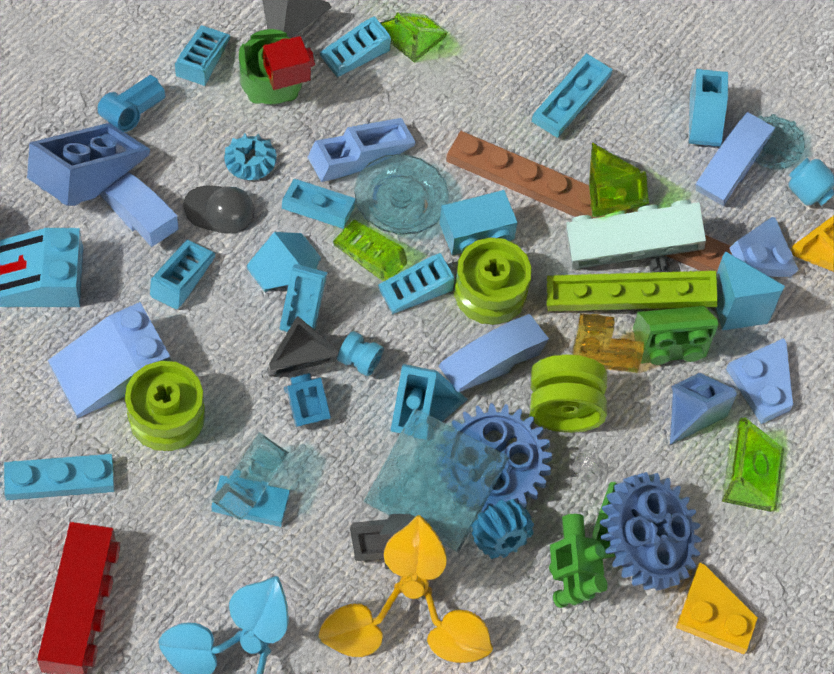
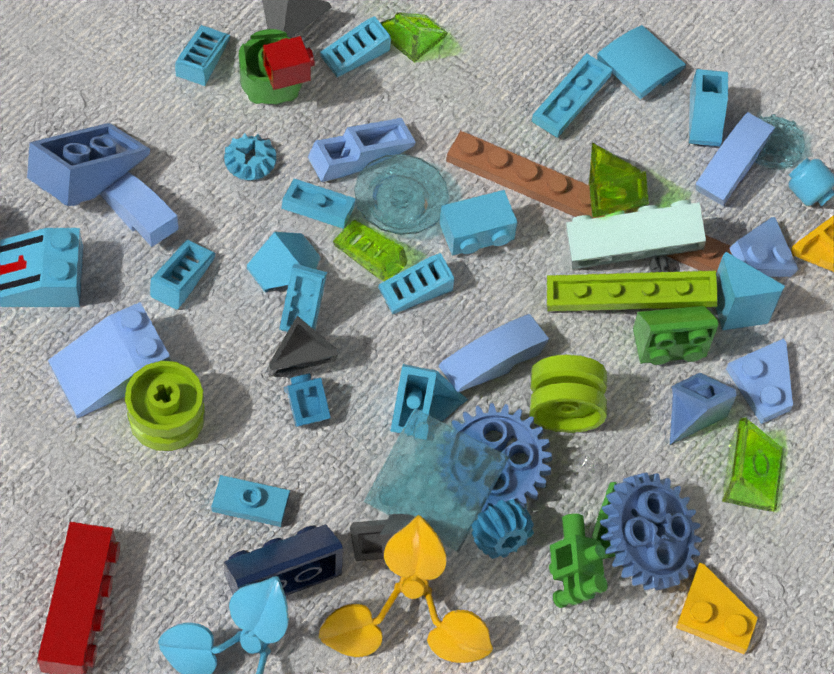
(58, 477): medium azure plate -> none
(126, 109): dark azure piece -> none
(219, 208): dark grey cap -> none
(250, 476): clear light blue panel -> none
(298, 561): none -> dark blue slope
(363, 355): medium azure wheel -> none
(492, 281): lime wheel -> none
(595, 341): clear yellow plate -> none
(640, 61): none -> medium azure slope

